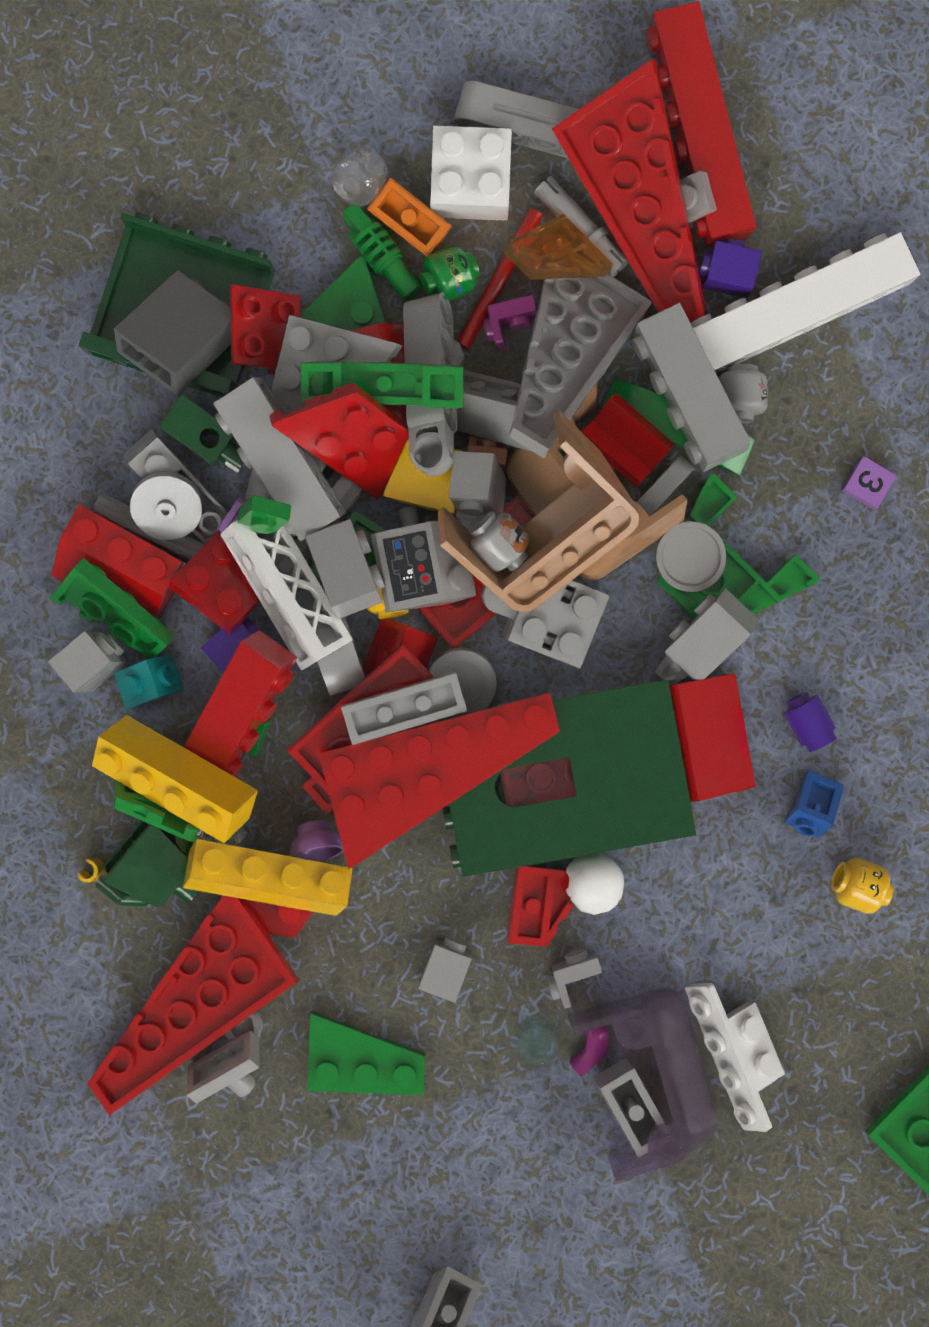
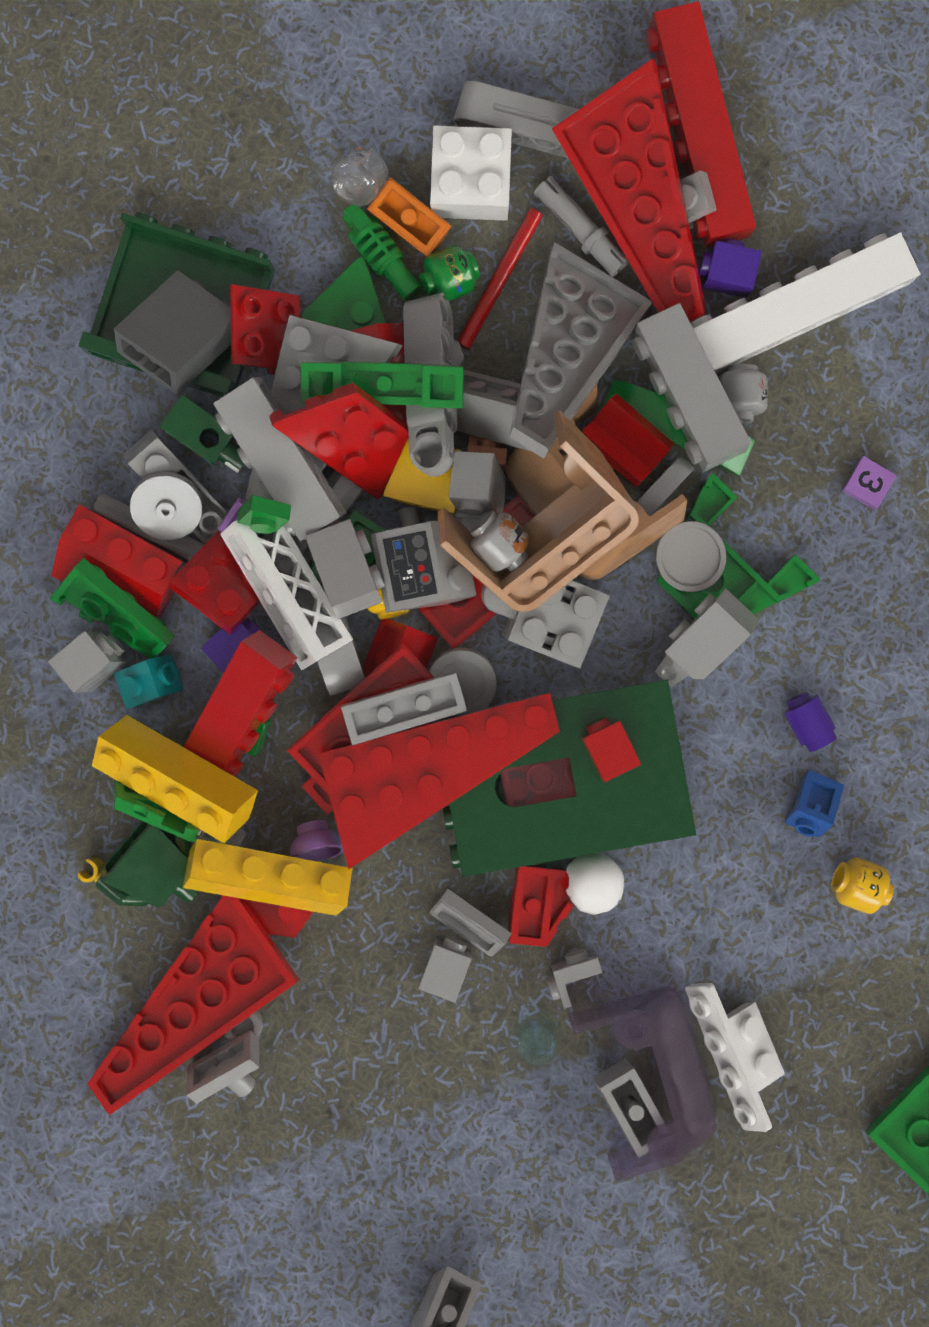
(359, 1062): green wing -> none
(470, 923): none -> light grey tile
(515, 313): magenta bracket -> none
(557, 252): clear orange wing -> none
(595, 1050): magenta arm -> none
(610, 749): none -> red brick
(712, 737): red tile -> none

